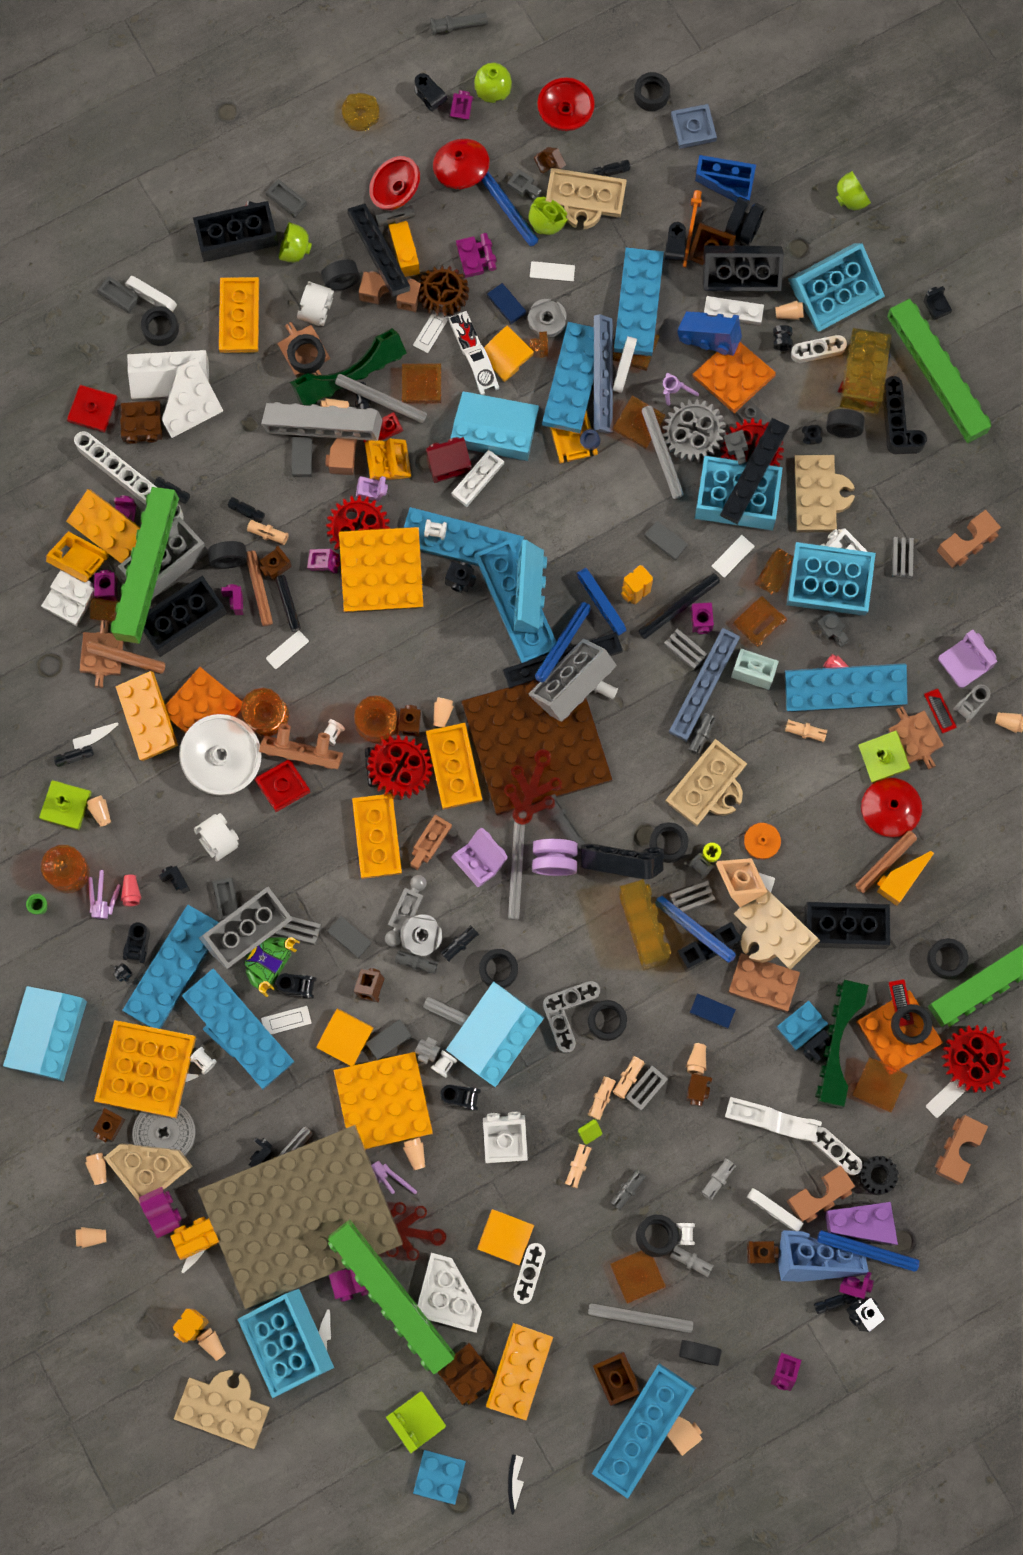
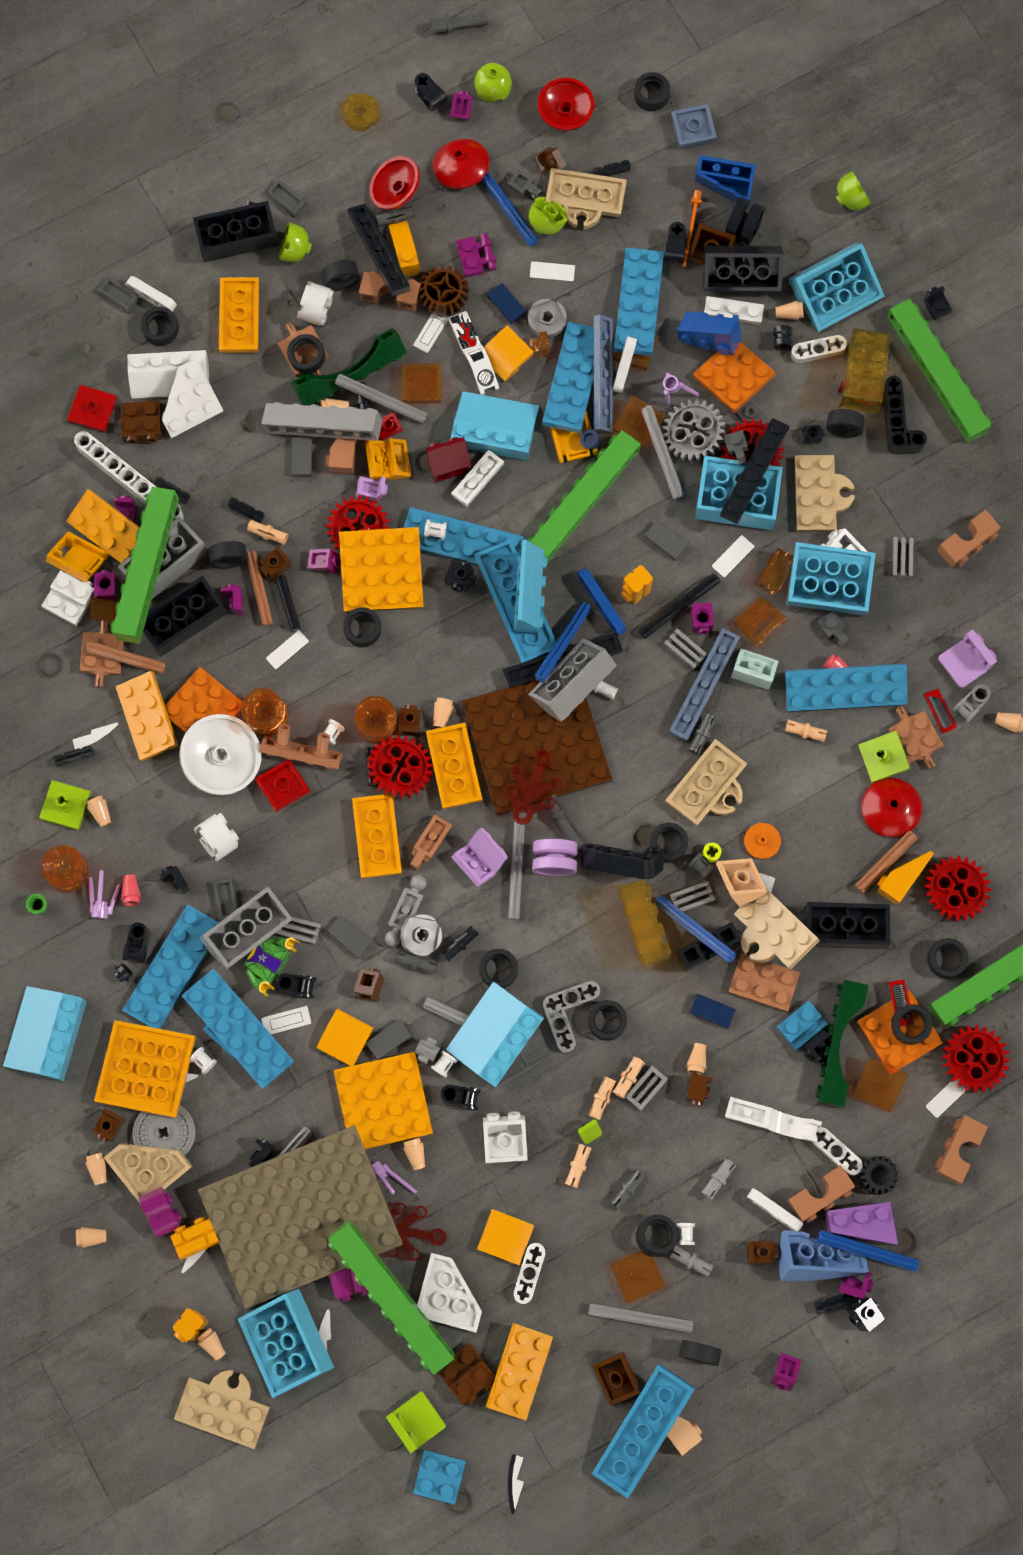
(362, 612): none -> black tyre
(585, 493): none -> bright green brick
(940, 896): none -> red gear

